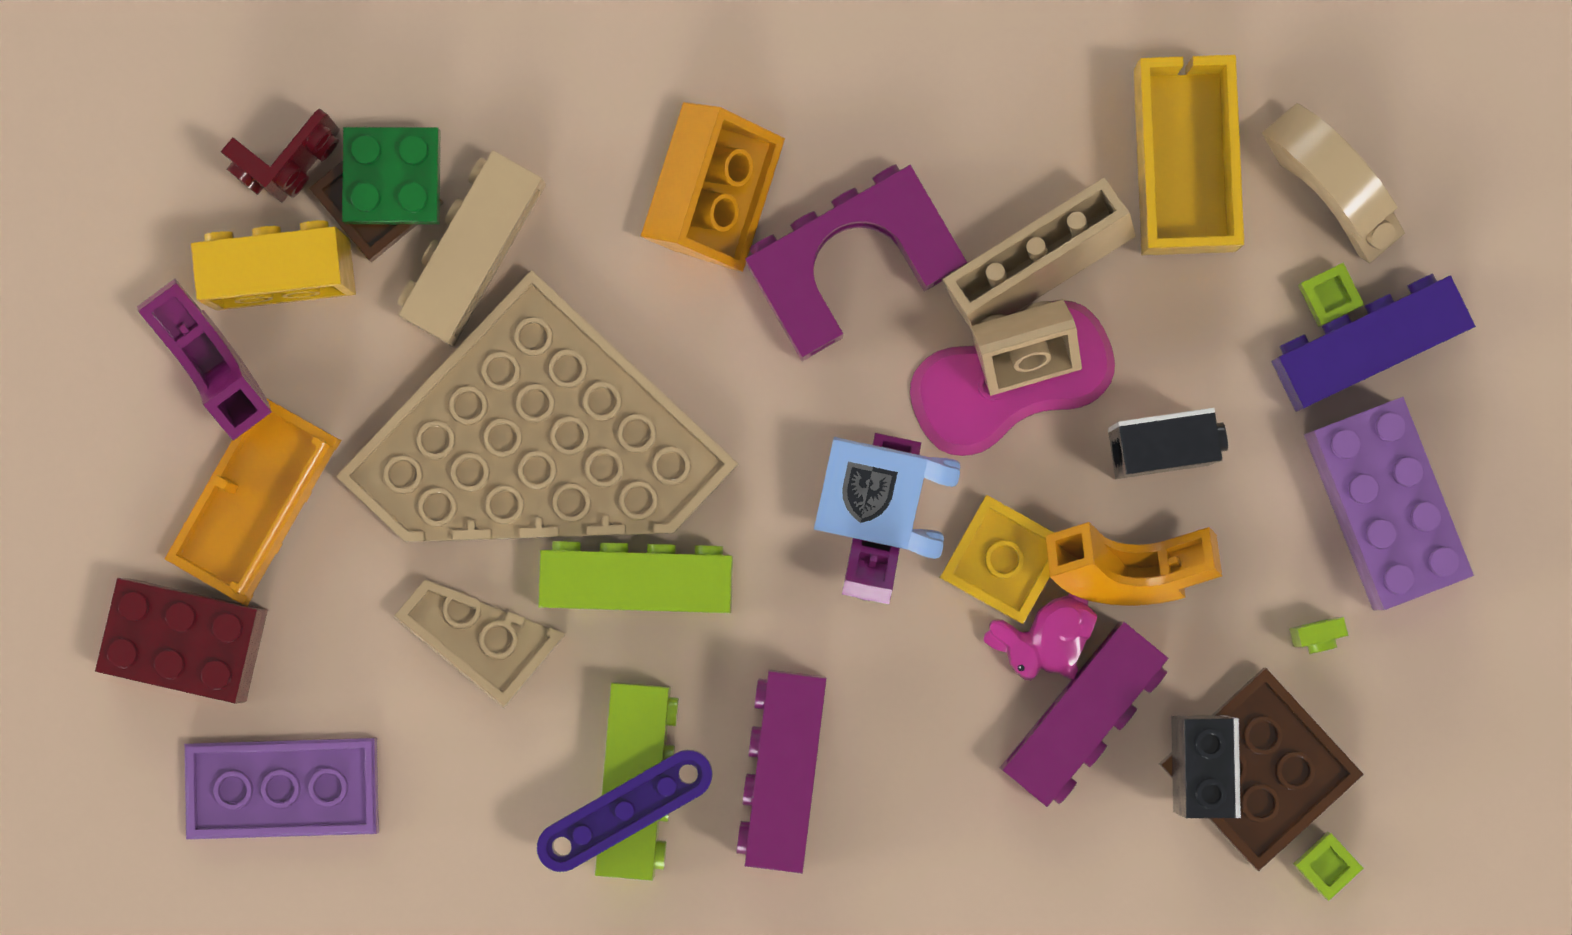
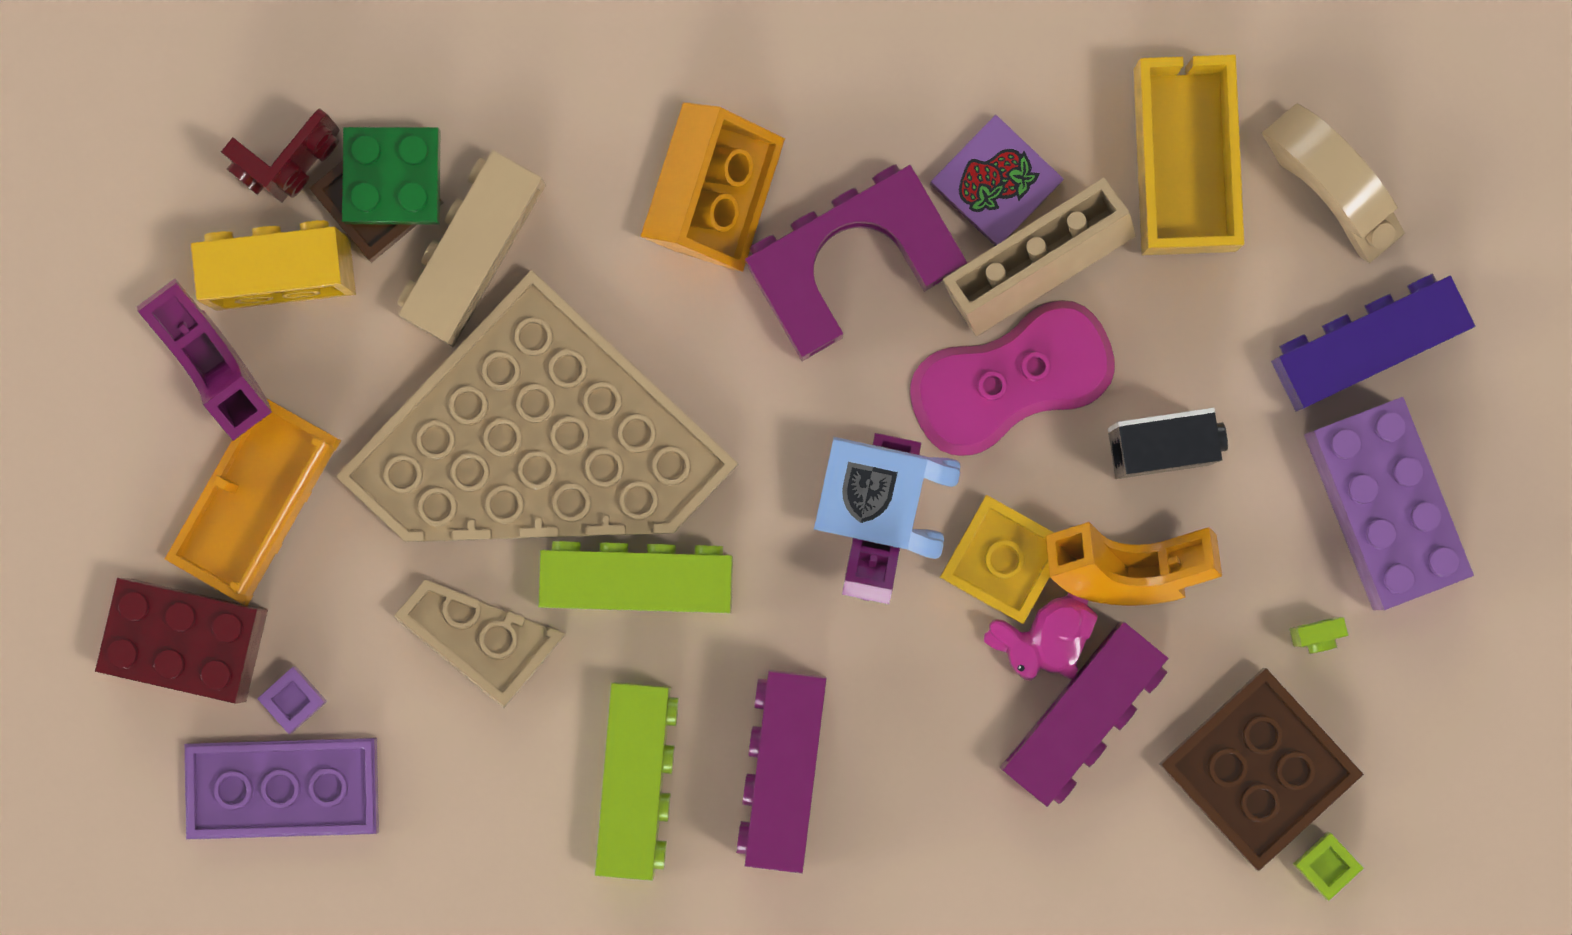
(292, 700): none -> medium lavender plate
(624, 810): dark purple plate -> none
(996, 181): none -> medium lavender tile
(1027, 346): tan slope -> none
(1206, 766): black piece -> none
(1331, 294): lime plate -> none

